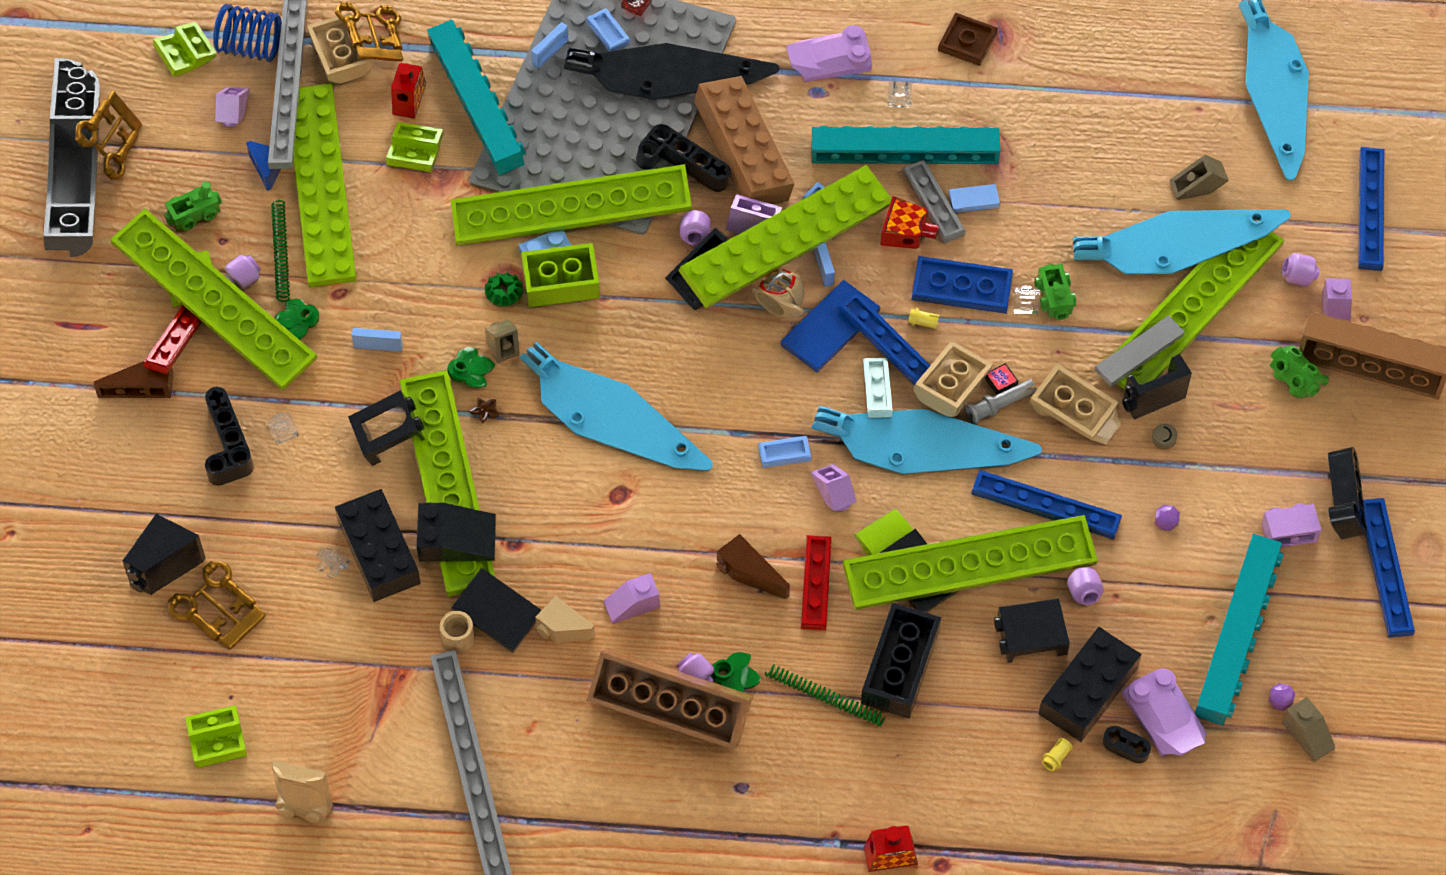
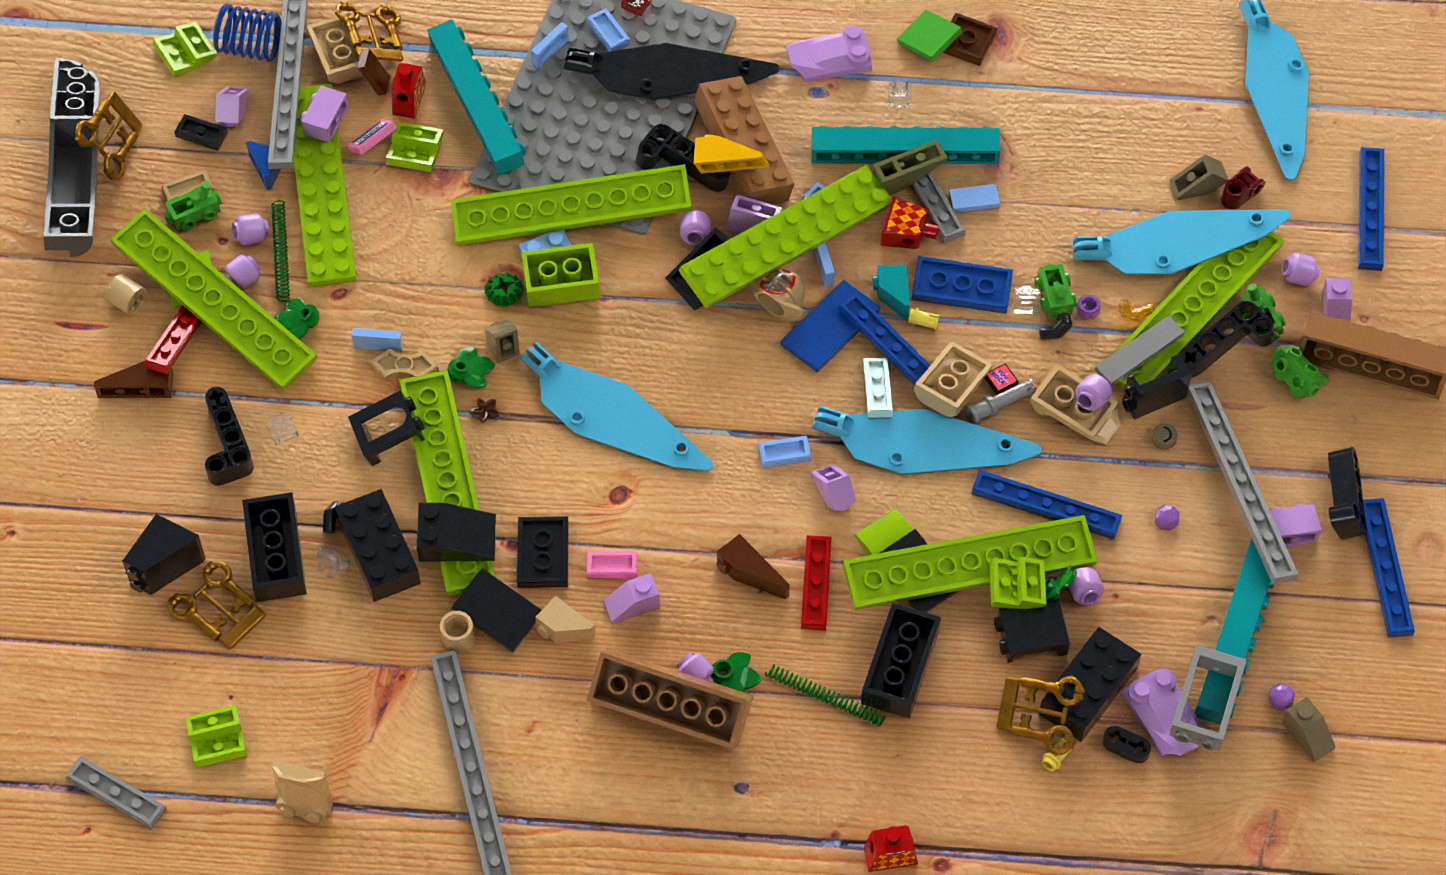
(116, 793): none -> light grey tile
(125, 294): none -> tan piece
(185, 185): none -> tan tile
(201, 132): none -> black plate
(249, 229): none -> lavender head
(274, 547): none -> black brick
(324, 114): none -> lavender brick
(329, 518): none -> black arm
(372, 136): none -> bright pink tile
(373, 71): none -> reddish brown tile
(393, 365): none -> tan tile
(542, 552): none -> black tile
(612, 564): none -> bright pink tile
(721, 155): none -> yellow slope
(893, 288): none -> teal slope
(908, 167): none -> olive slope
(929, 35): none -> bright green tile
(1009, 704): none -> pearl gold piece
(1017, 583): none -> lime slope
(1053, 587): none -> green plate
(1059, 330): none -> black arm
(1088, 306): none -> medium lavender tile
(1093, 392): none -> lavender head
(1133, 313): none -> clear yellow arm
(1220, 663): none -> light grey window
(1224, 342): none -> black beam
(1241, 188): none -> dark red piece
(1242, 483): none -> light grey plate
(1265, 303): none -> bright green brick

